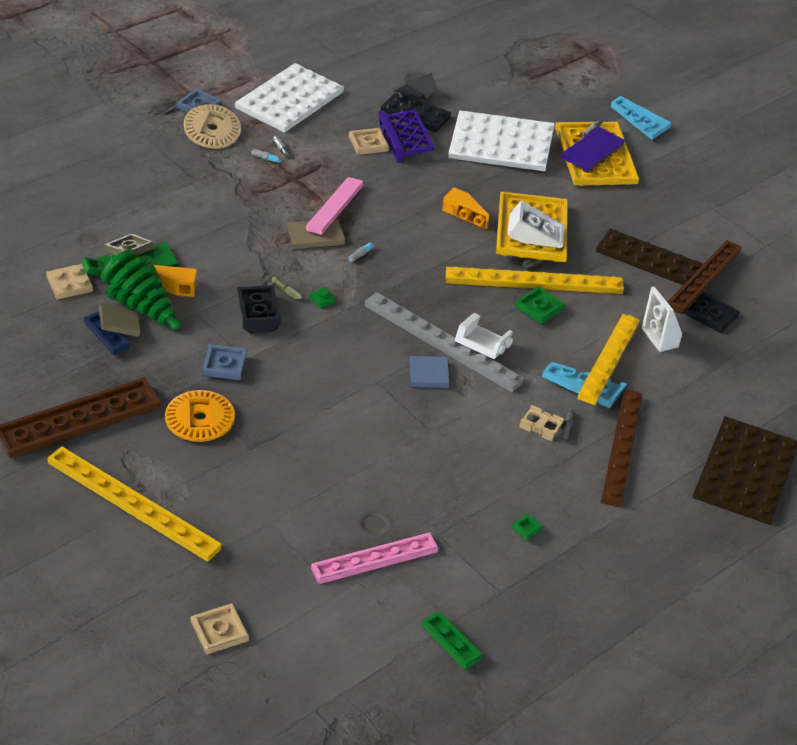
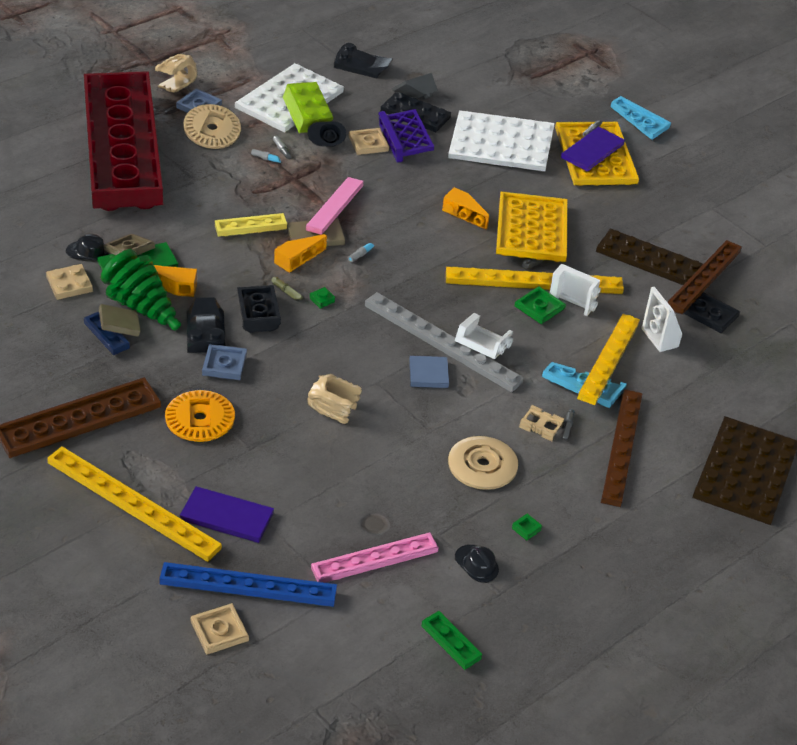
(87, 247): none -> black piece
(92, 266): green plate -> none
(122, 141): none -> dark red plate
(176, 65): none -> tan piece
(205, 325): none -> black slope
(227, 514): none -> dark purple tile
(248, 584): none -> blue plate
(251, 224): none -> light yellow plate
(297, 252): none -> light orange slope
(306, 105): none -> lime brick
(327, 133): none -> black piece
(334, 397): none -> tan piece
(360, 62): none -> black slope
(477, 562): none -> black piece
(499, 471): none -> tan piece
(534, 227): white slope -> none
(575, 287): none -> white panel

